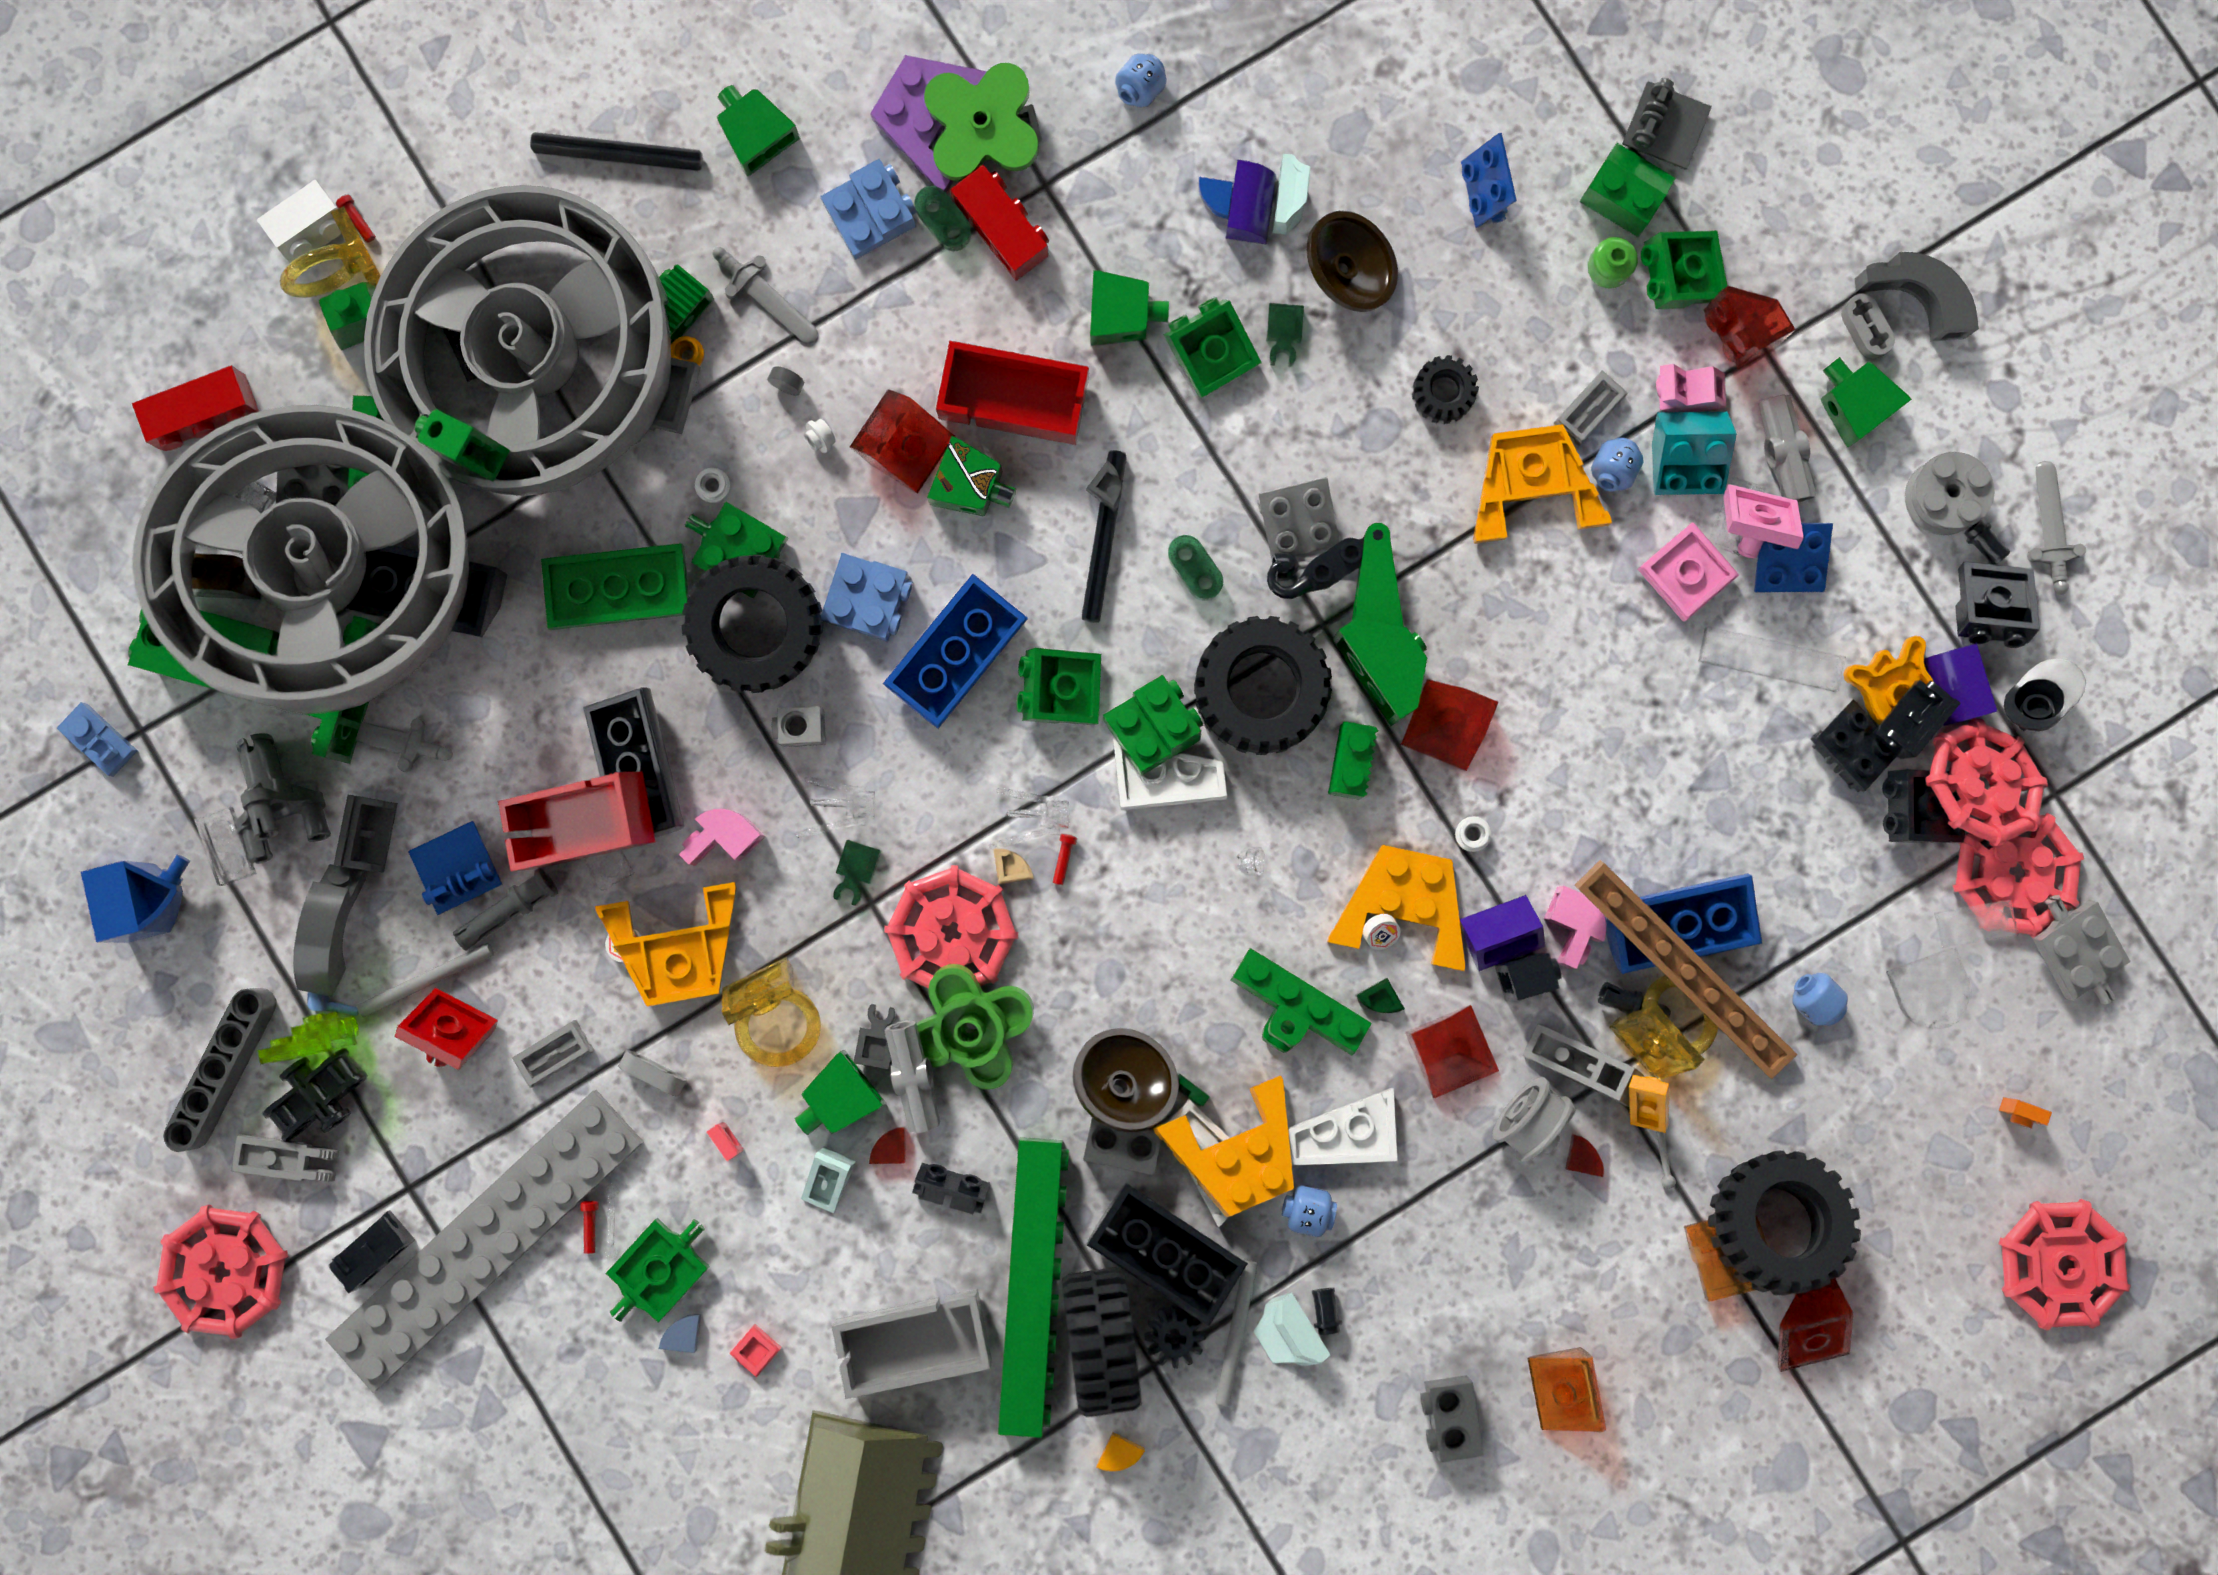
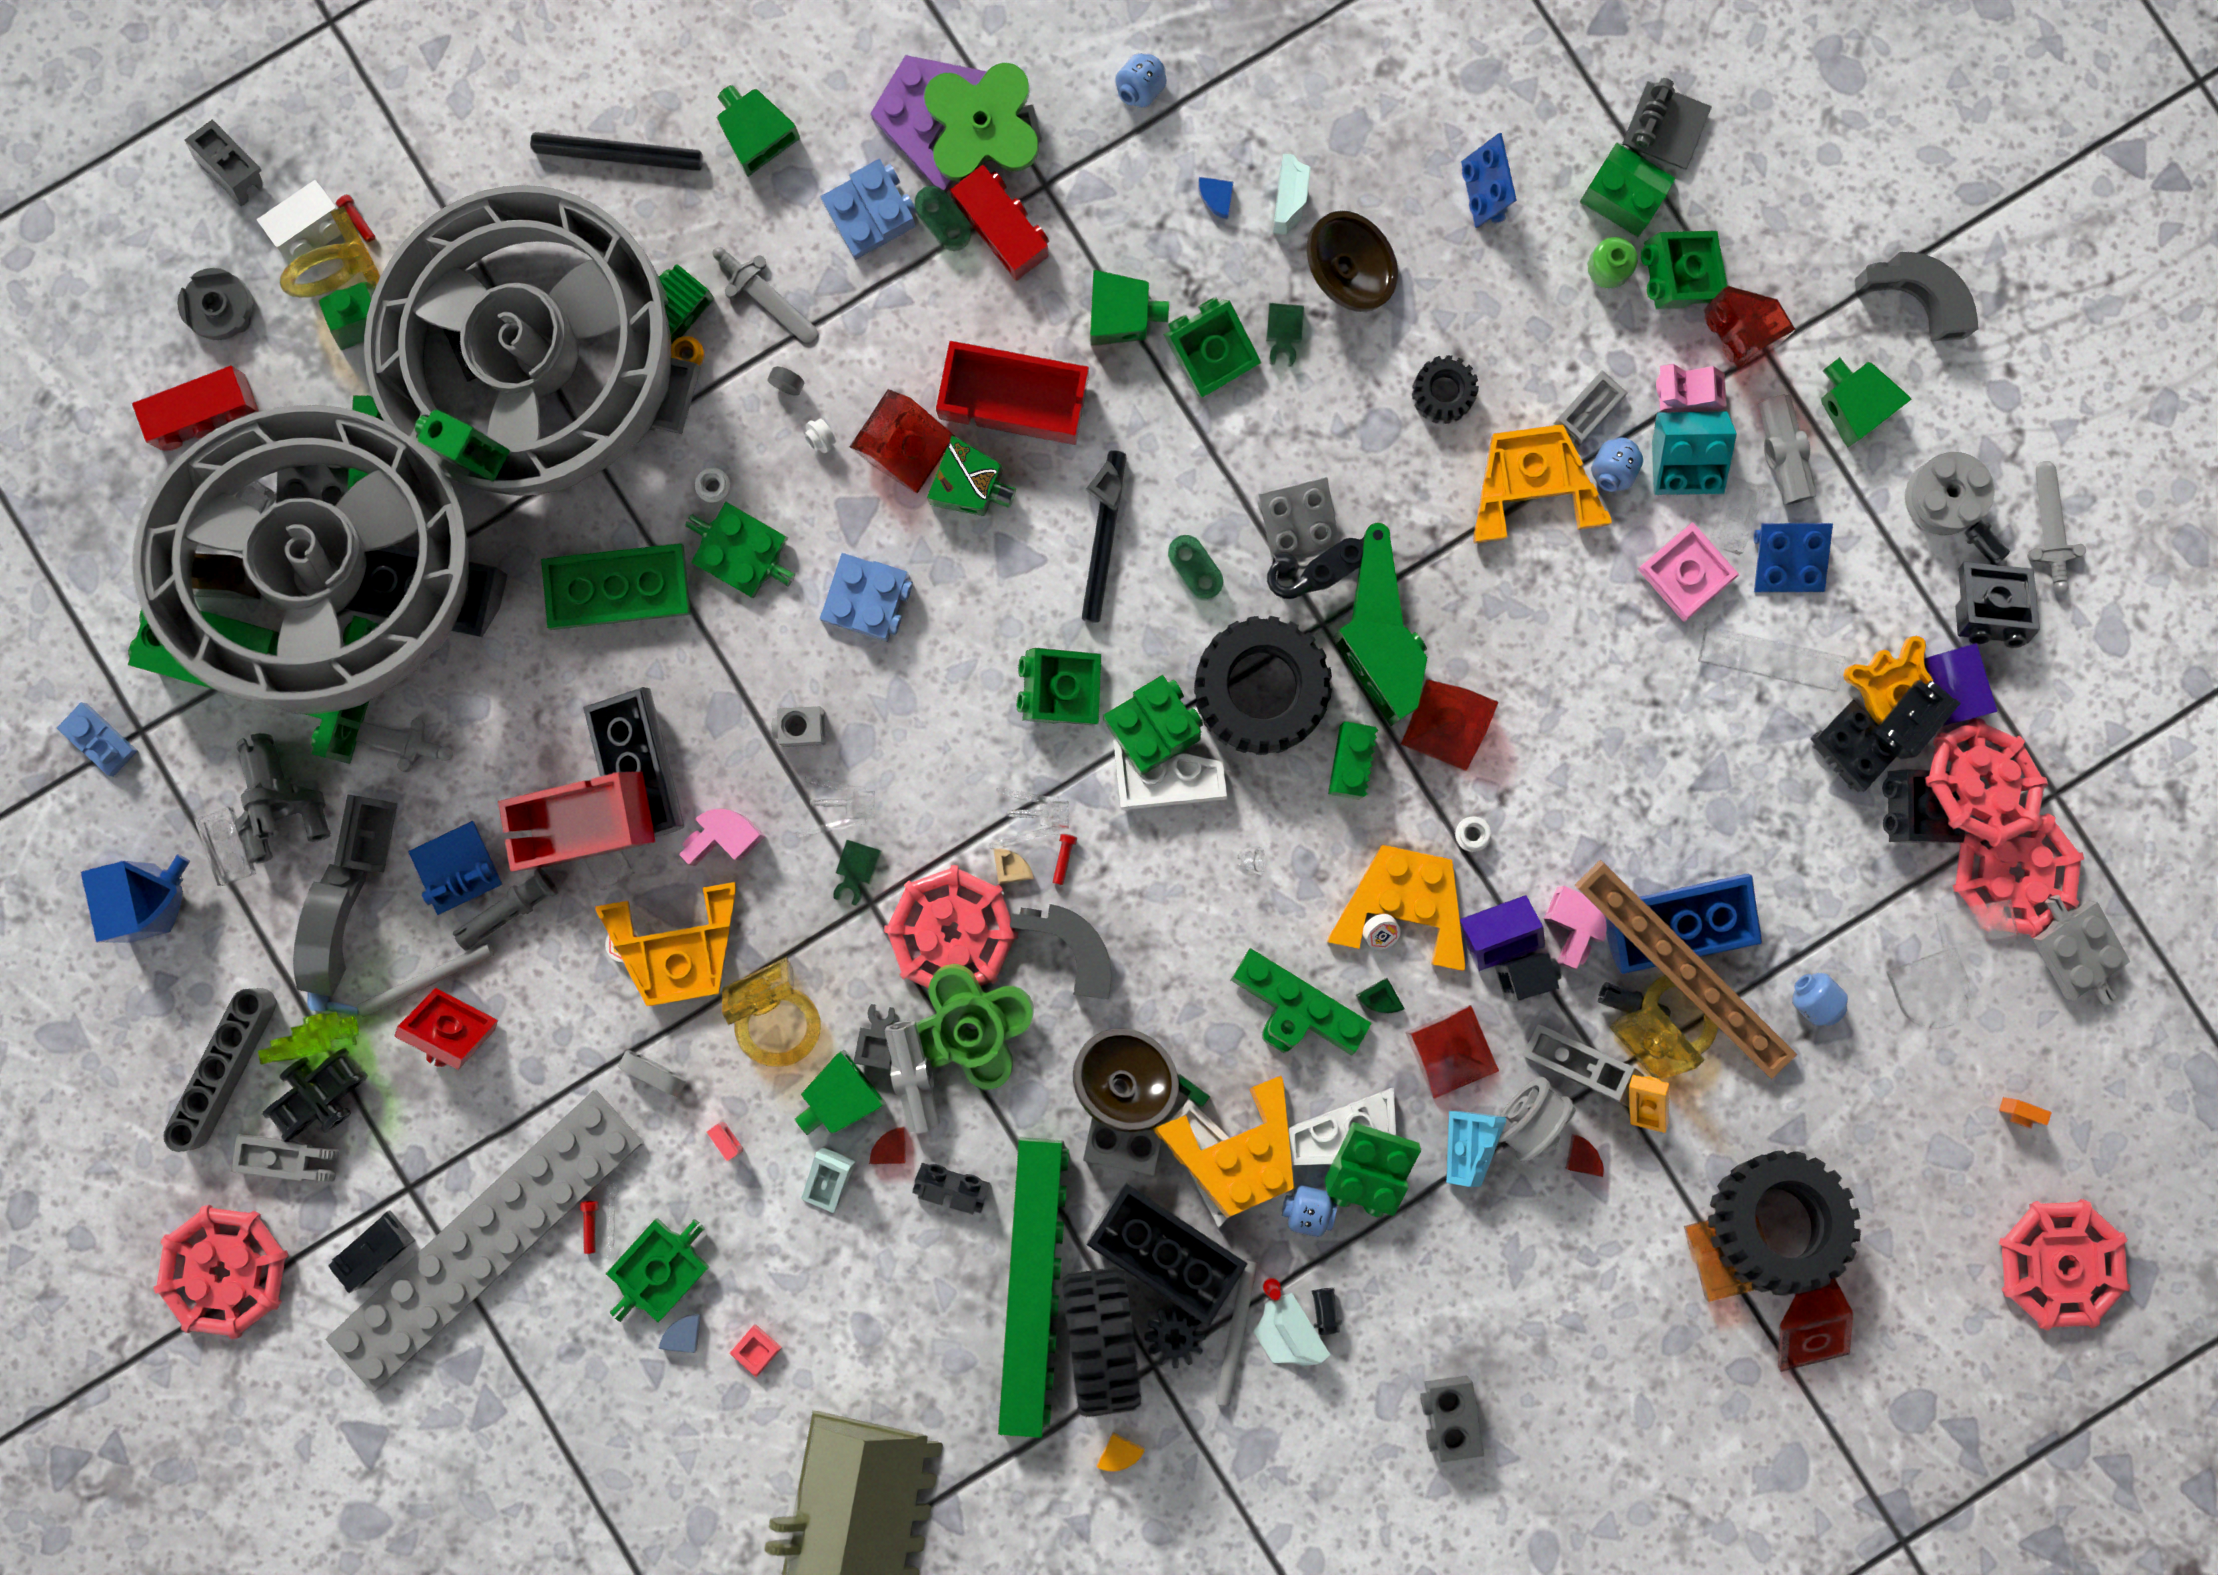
(224, 161): none -> dark grey hinge
(232, 316): none -> dark grey plate
(579, 1038): light grey tile -> none
(717, 657): black tyre -> none
(912, 1344): light grey piece -> none
(955, 651): blue brick -> none
(1090, 953): none -> dark grey arch
(1251, 203): dark purple brick -> none
(1272, 1288): none -> red piece
(1371, 1170): none -> green plate
(1471, 1146): none -> medium azure wing
(1567, 1391): clear orange slope -> none
(1668, 1180): light grey hinge -> none
(1760, 519): bright pink tile -> none
(1867, 326): light grey beam -> none
(2045, 694): black piece -> none

